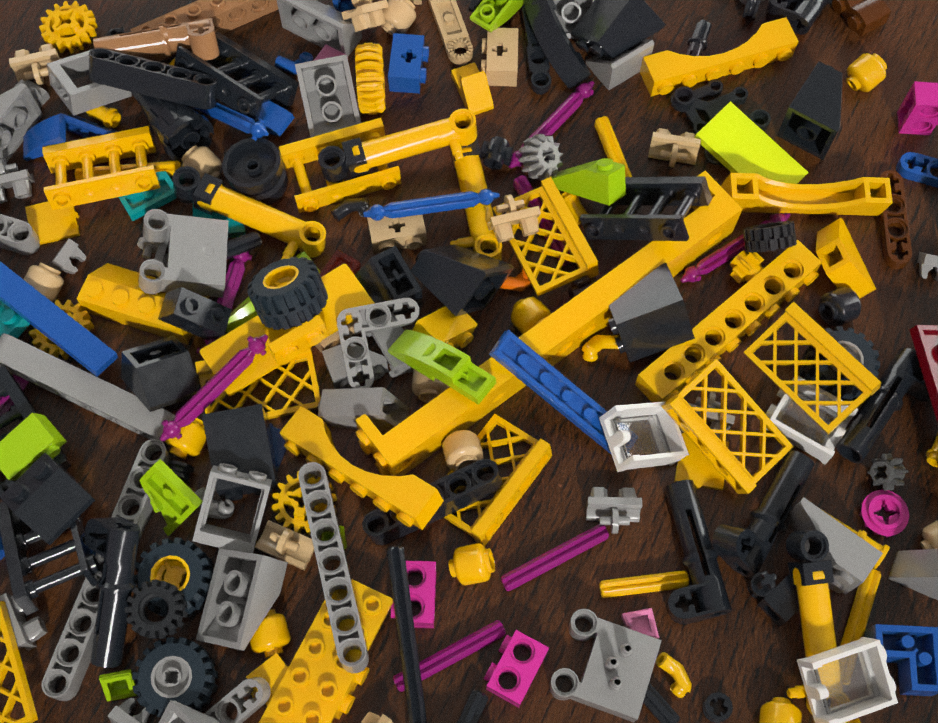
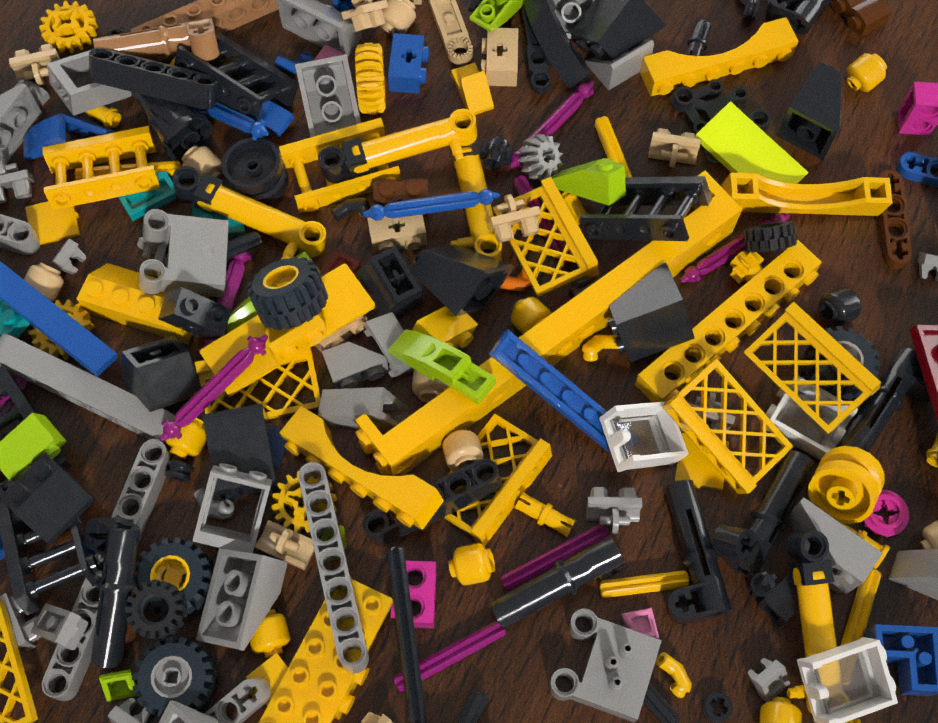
(60, 626): none -> light grey slope
(169, 495): lime wing -> none
(364, 326): light grey beam -> none
(392, 190): none -> reddish brown brick
(522, 670): dark pink brick -> none
(545, 514): none -> yellow pin
(596, 561): none -> black piece
(770, 680): none -> light grey tile
(842, 260): yellow slope -> none
(847, 484): none -> yellow wheel
(887, 471): dark grey gear -> none

